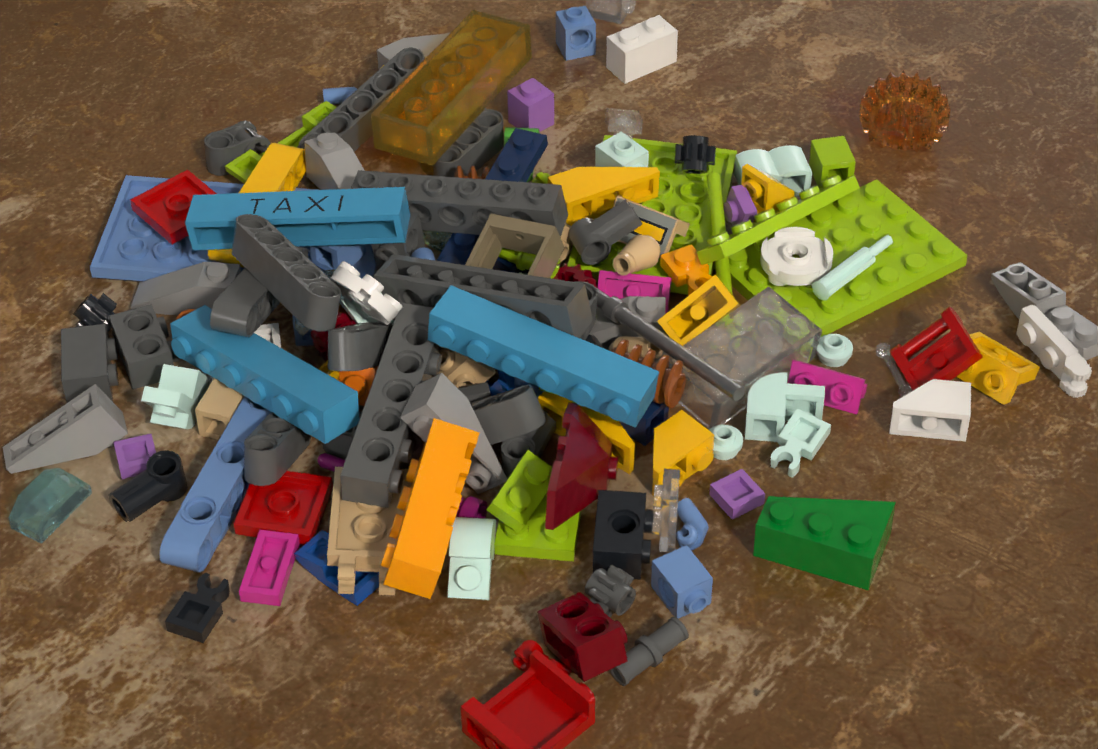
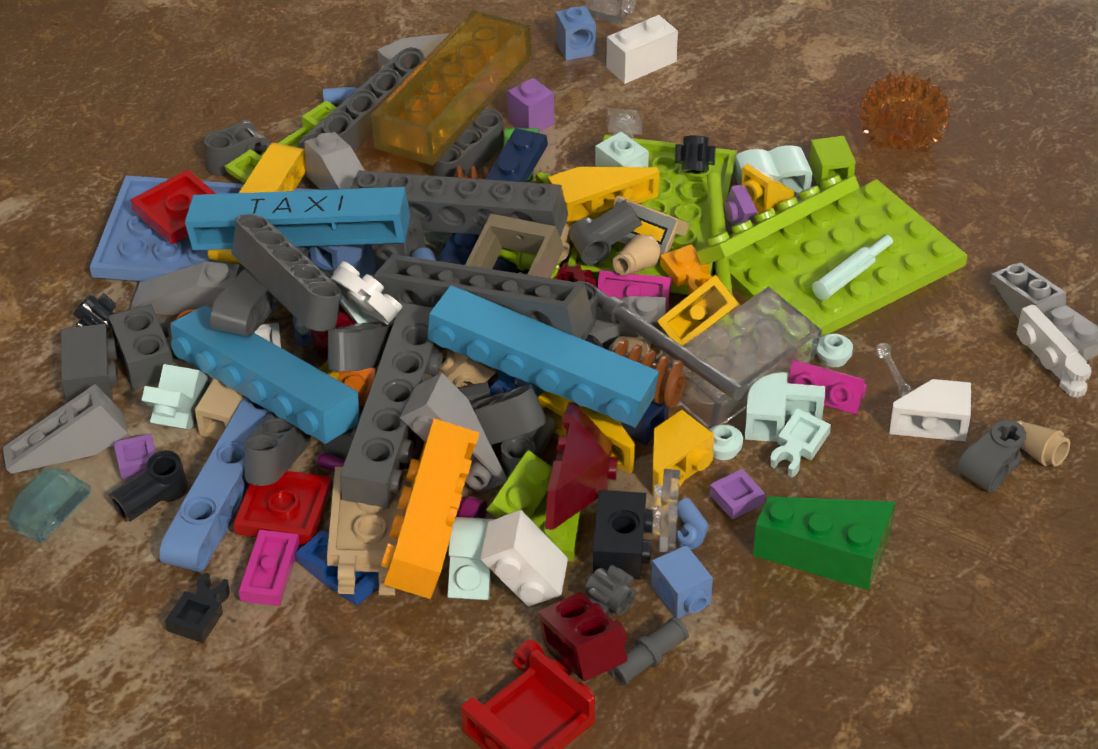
(524, 558): none -> white brick
(784, 269): white plate -> none
(941, 360): red plate -> none
(993, 455): none -> dark grey piece
(998, 370): yellow bracket -> none
(1045, 444): none -> tan cone

